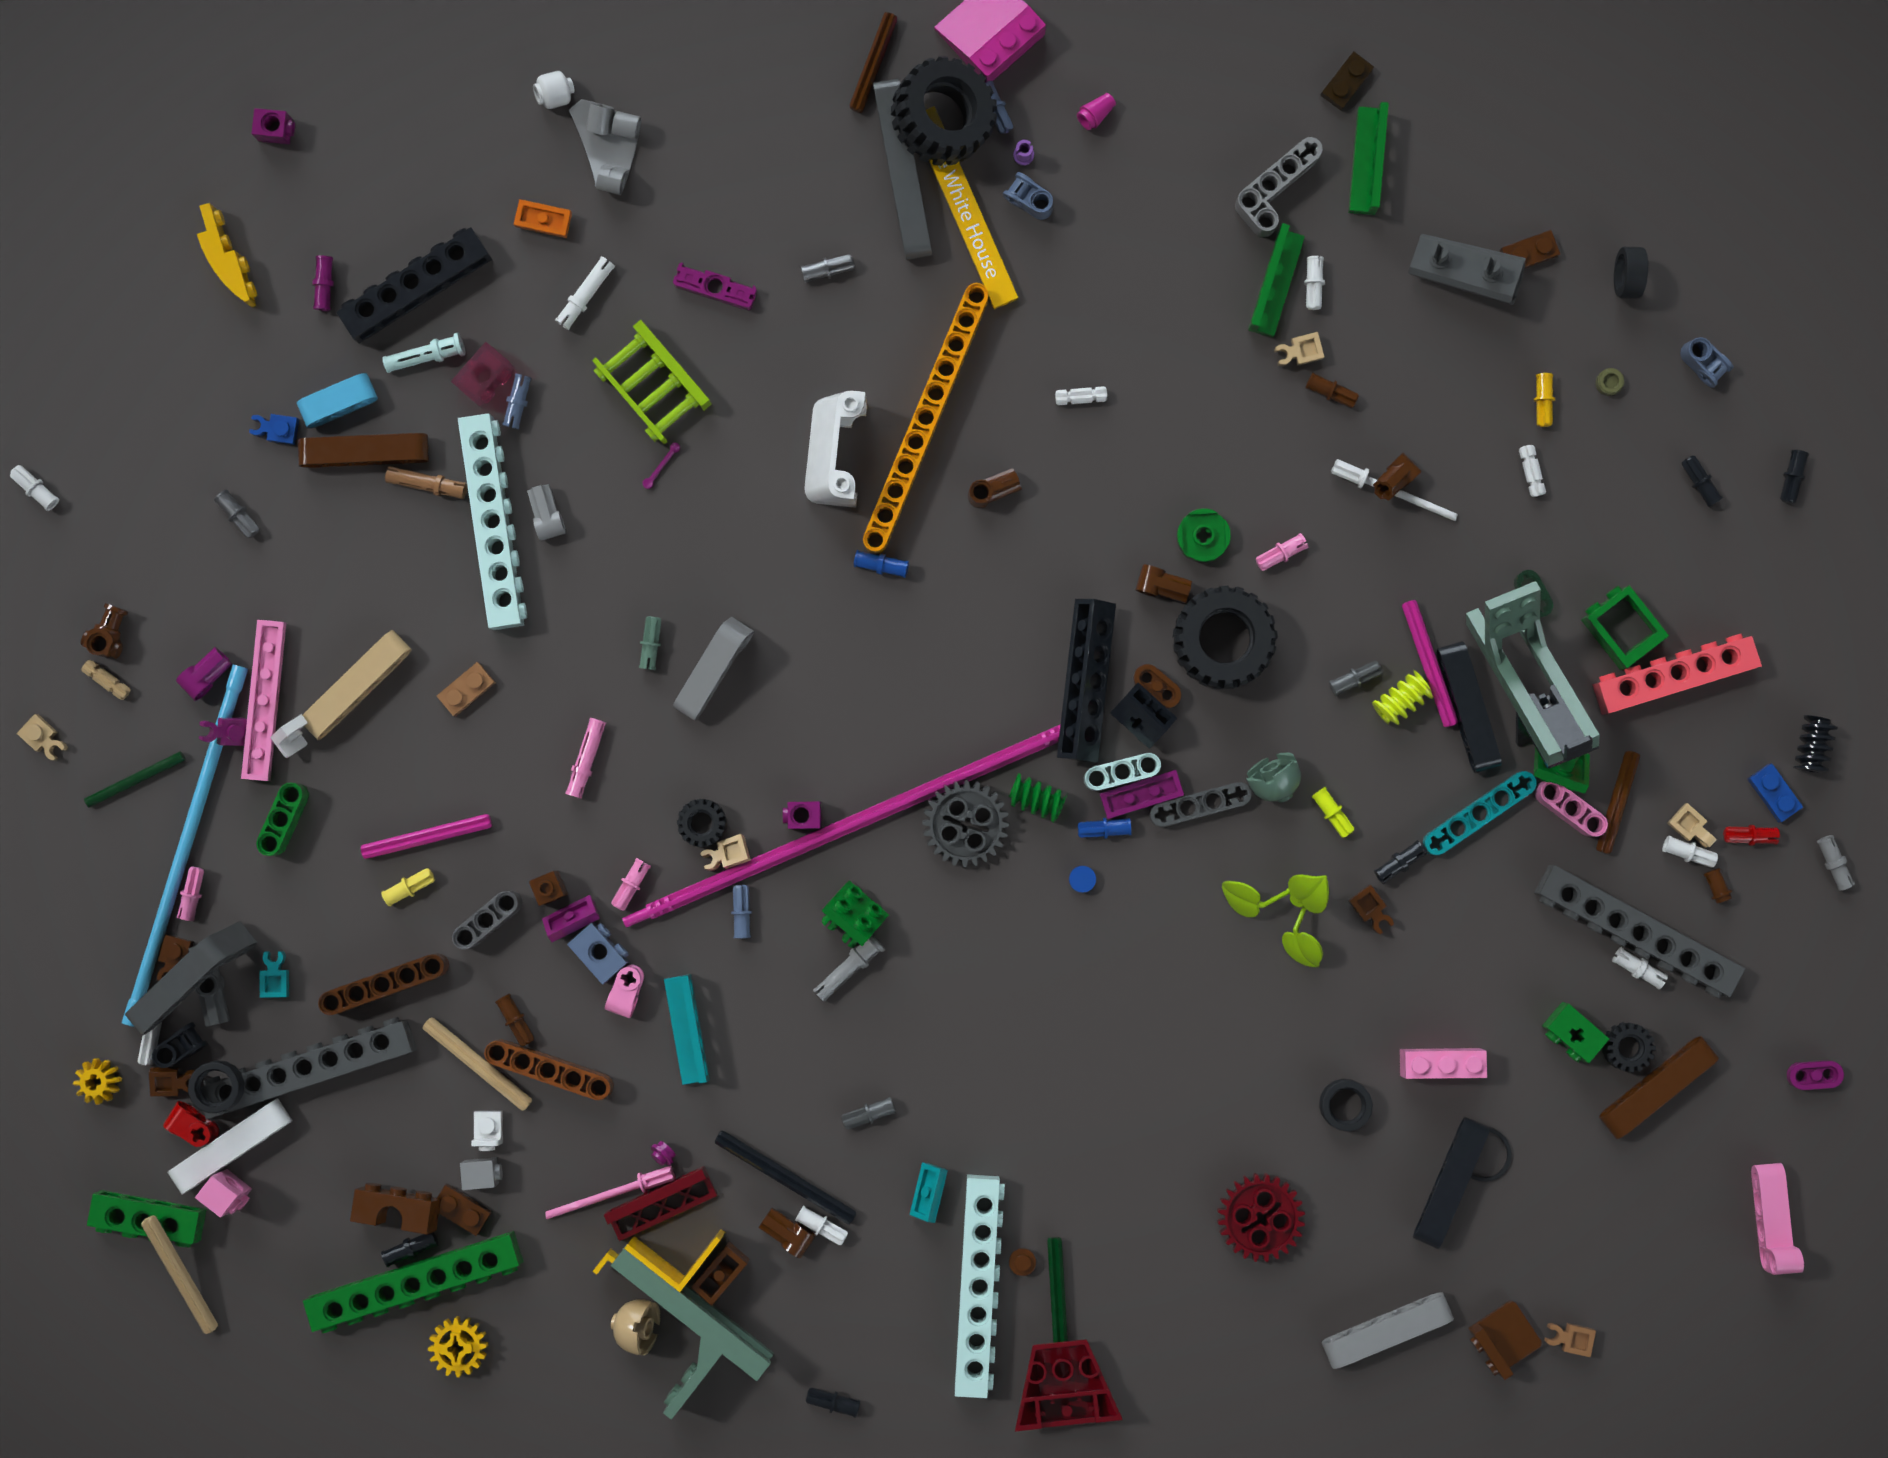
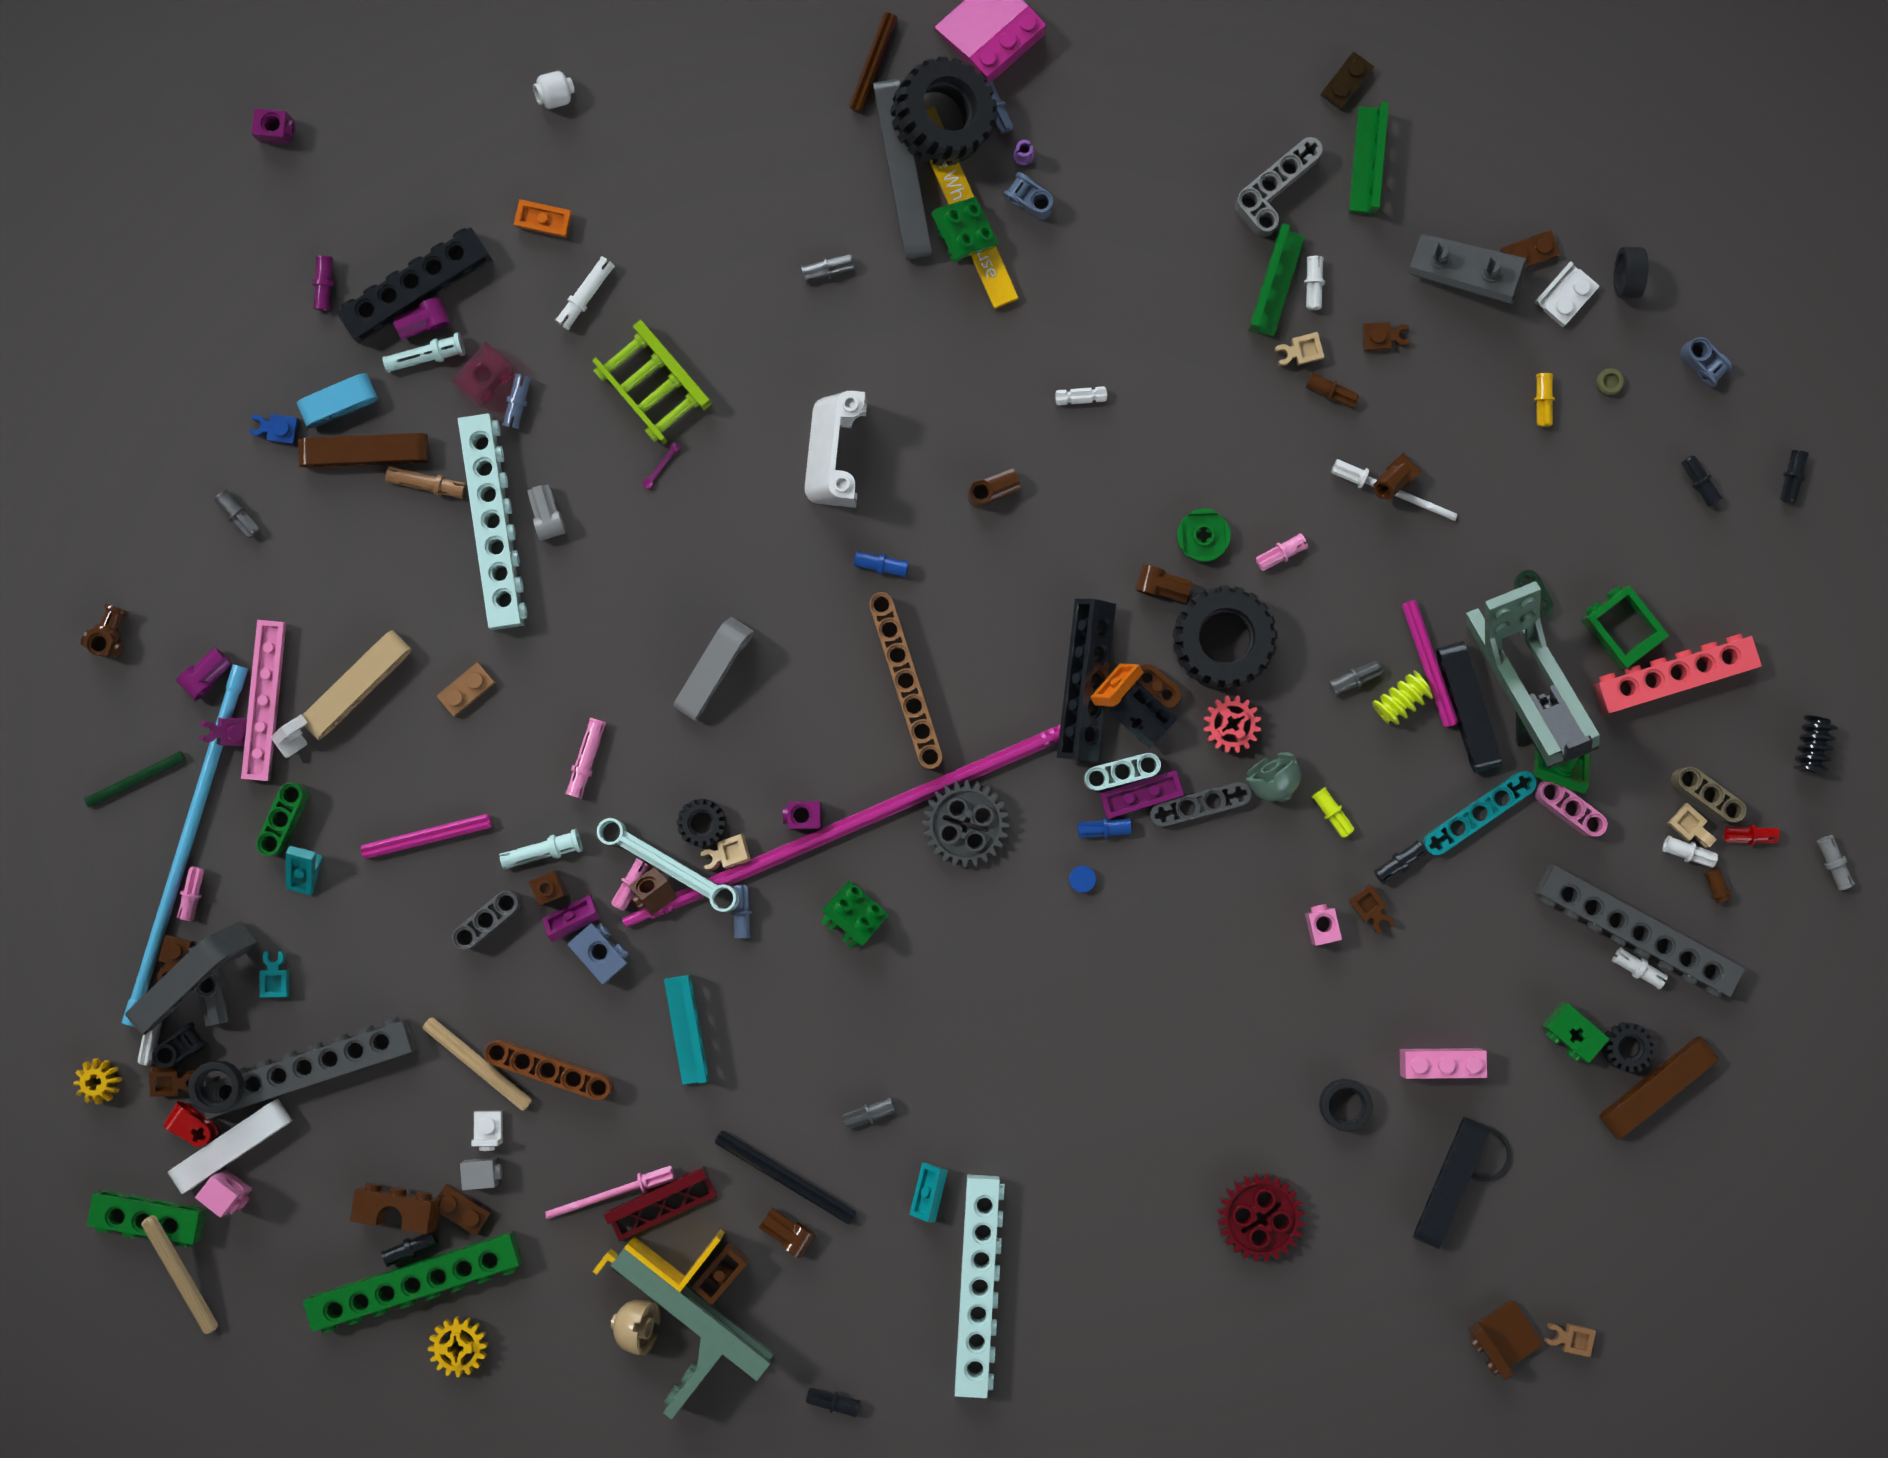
(34, 487): white axle -> none
(40, 735): tan plate -> none
(106, 679): tan axle -> none
(227, 264): yellow slope -> none
(302, 870): none -> teal slope
(371, 987): reddish brown beam -> none
(408, 887): light yellow axle -> none
(428, 316): none -> magenta piece
(515, 1020): reddish brown axle -> none
(553, 847): none -> light aqua pin
(609, 142): light grey panel -> none
(623, 995): bright pink piece -> none
(650, 642): sand green axle -> none
(652, 891): none -> reddish brown brick
(662, 1153): magenta plate -> none
(667, 864): none -> light aqua piece
(731, 293): magenta piece -> none
(821, 1226): white axle -> none
(858, 959): light grey pin -> none
(905, 667): none -> medium nougat beam
(930, 406): light orange beam -> none
(964, 229): none -> green plate
(1022, 1262): reddish brown plate -> none
(1037, 798): green piece -> none
(1057, 1289): dark green axle -> none
(1064, 1388): dark red wedge -> none
(1095, 111): dark pink cone -> none
(1117, 685): none -> orange plate
(1239, 734): none -> coral gear
(1304, 892): lime plant -> none
(1331, 934): none -> bright pink brick
(1380, 336): none -> reddish brown plate
(1387, 1330): light grey beam -> none
(1532, 470): white axle -> none
(1566, 294): none -> white plate
(1618, 801): reddish brown axle -> none
(1720, 799): none -> dark tan beam
(1773, 1220): bright pink beam -> none
(1775, 792): blue plate -> none
(1813, 1075): magenta plate -> none

